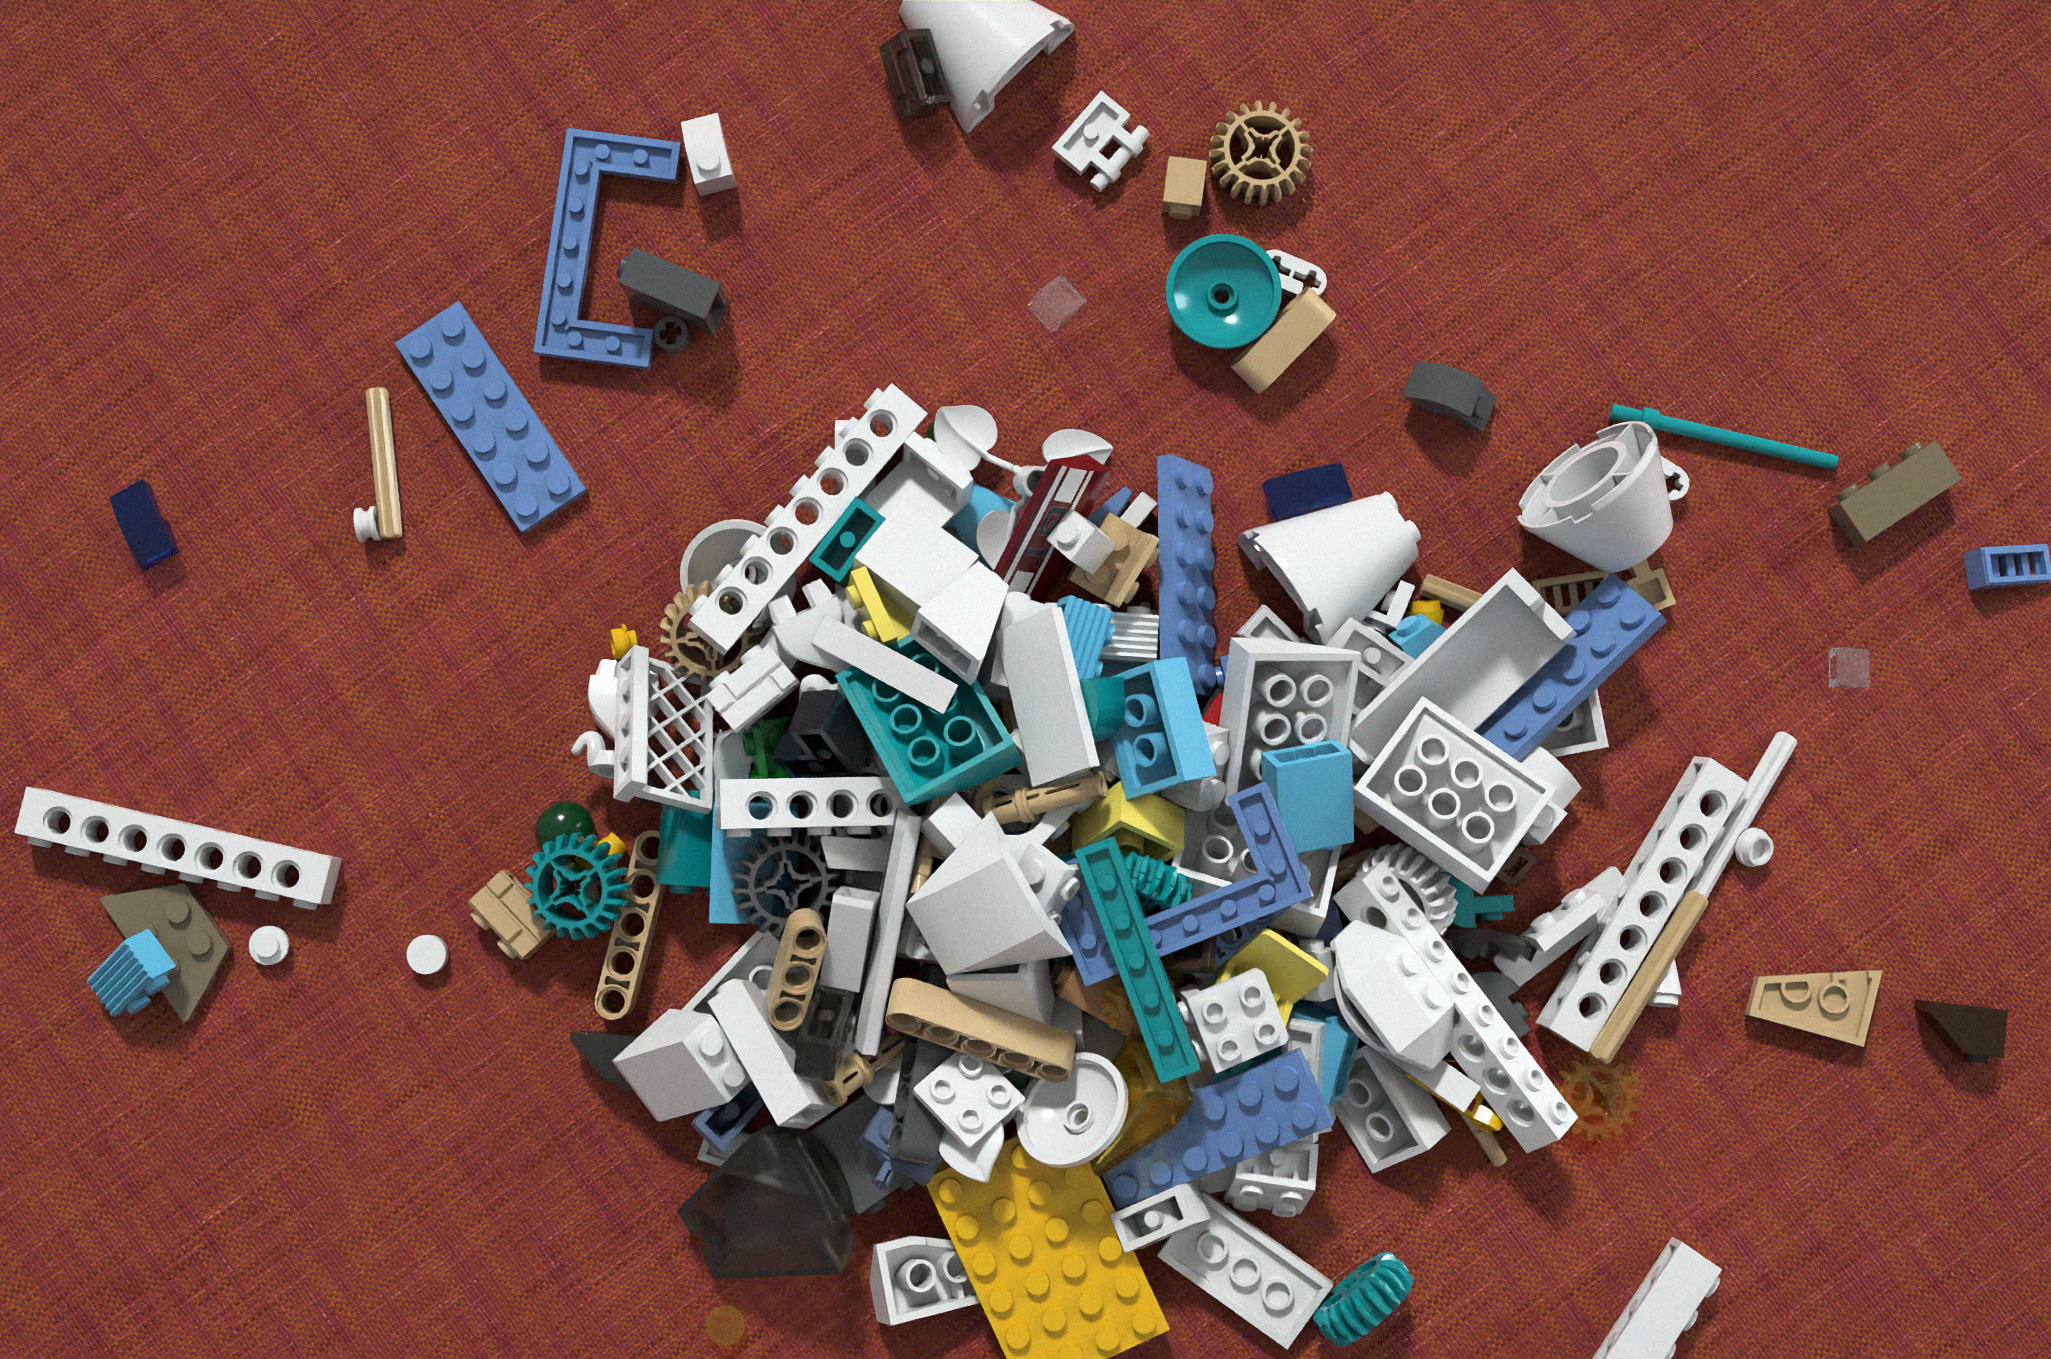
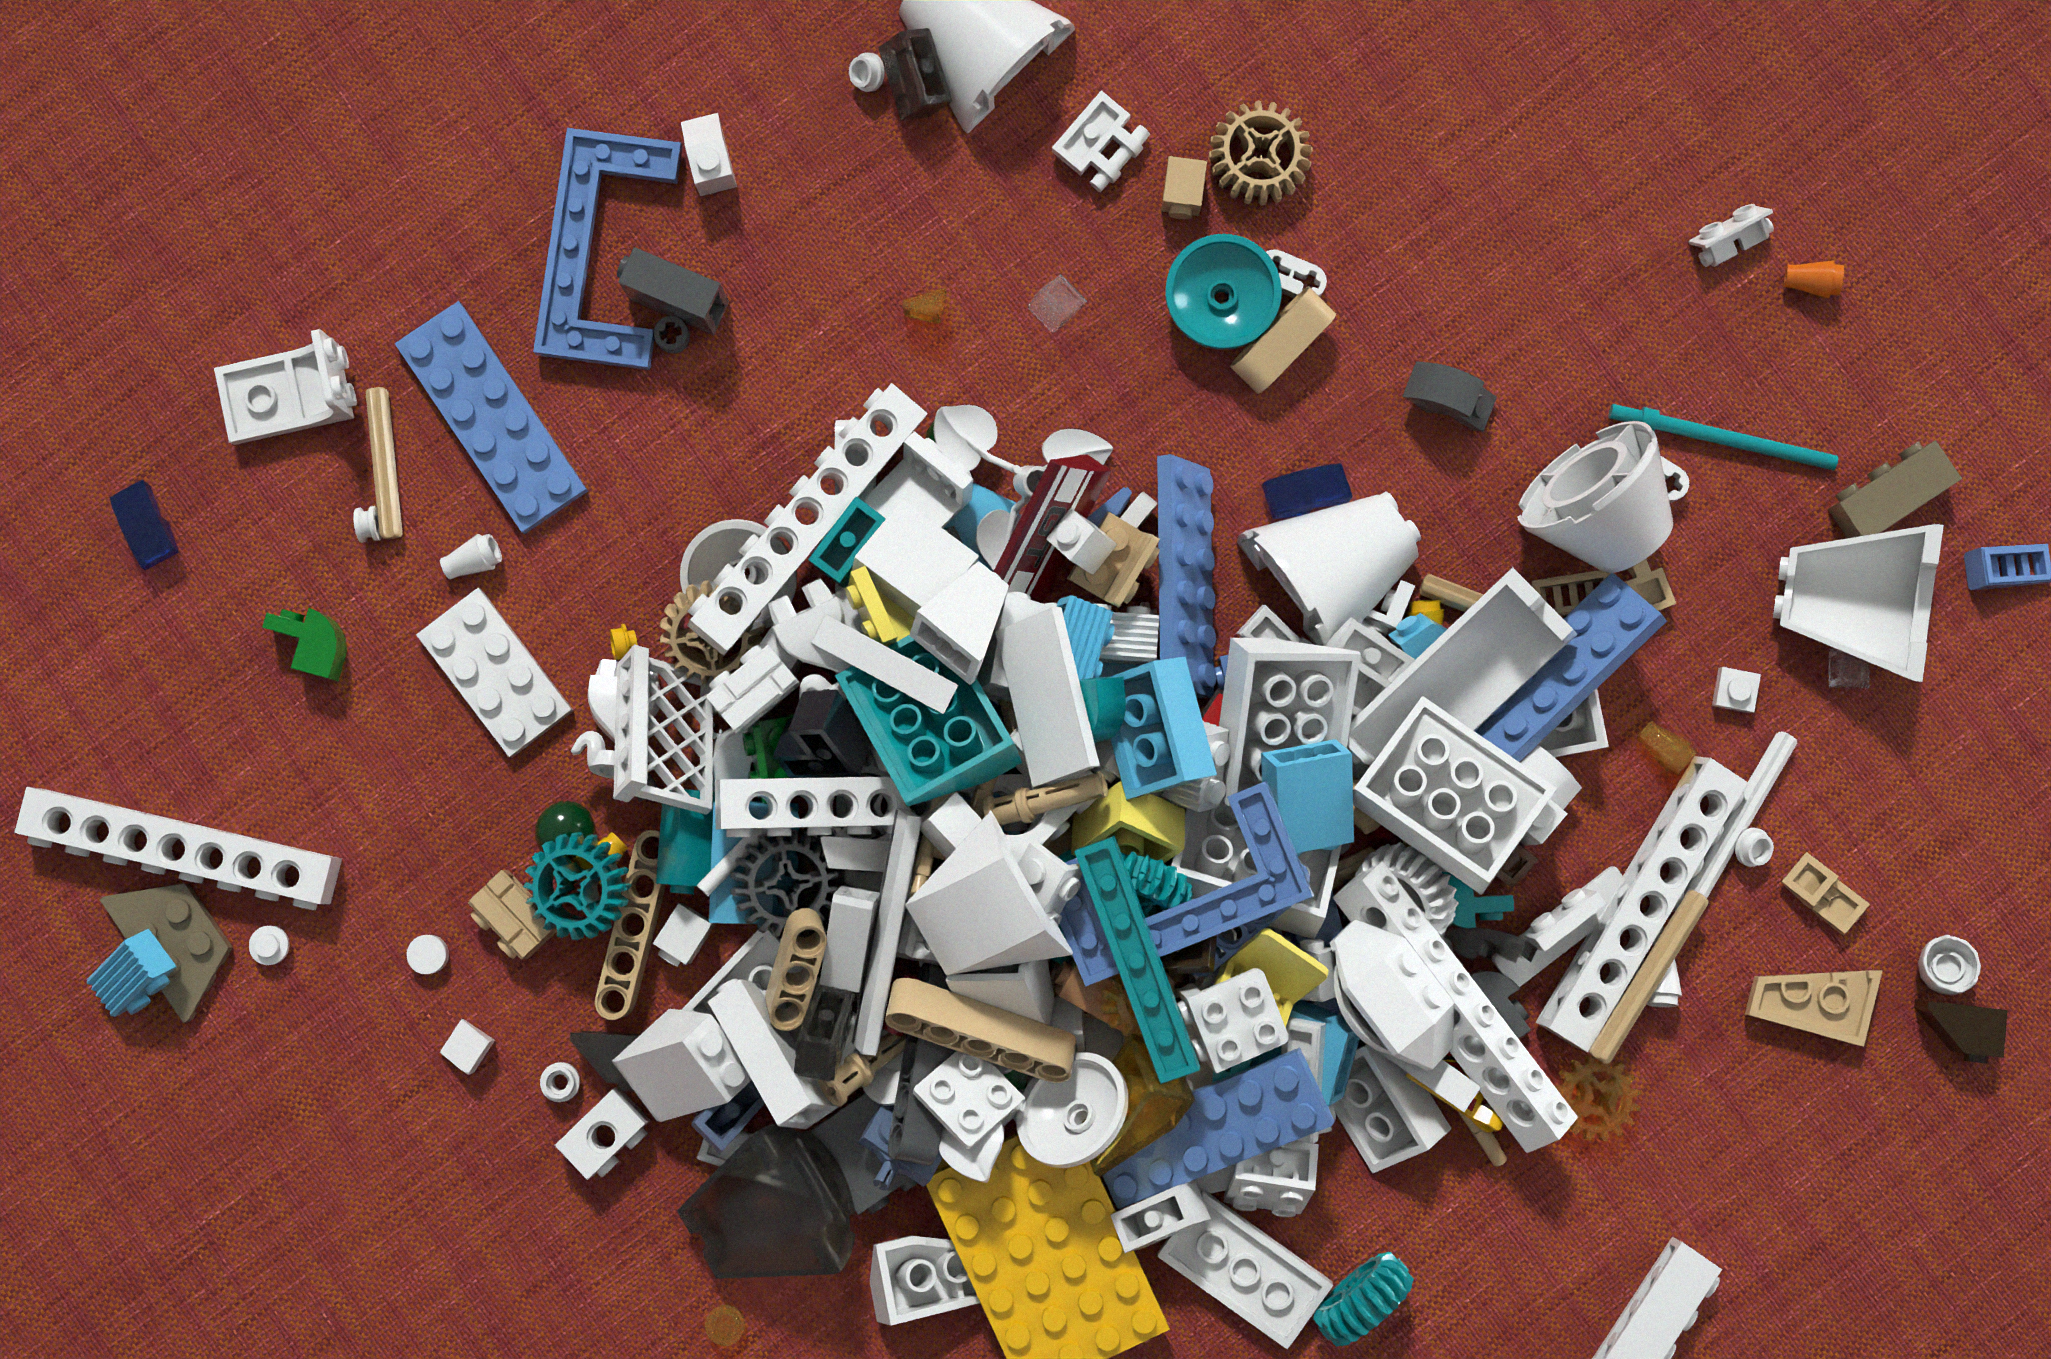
(286, 391): none -> white bracket
(320, 643): none -> green brick
(467, 1047): none -> white slope
(472, 557): none -> white cone
(494, 672): none -> white plate
(548, 1085): none -> white plate
(581, 1142): none -> white brick
(683, 935): none -> white brick
(728, 864): none -> white bar
(867, 72): none -> white plate
(926, 306): none -> clear yellow slope
(1666, 747): none -> clear yellow cone
(1736, 690): none -> white plate
(1746, 226): none -> white hinge
(1815, 278): none -> orange cone
(1825, 894): none -> tan slope
(1865, 595): none -> white cone
(1949, 965): none -> white hair

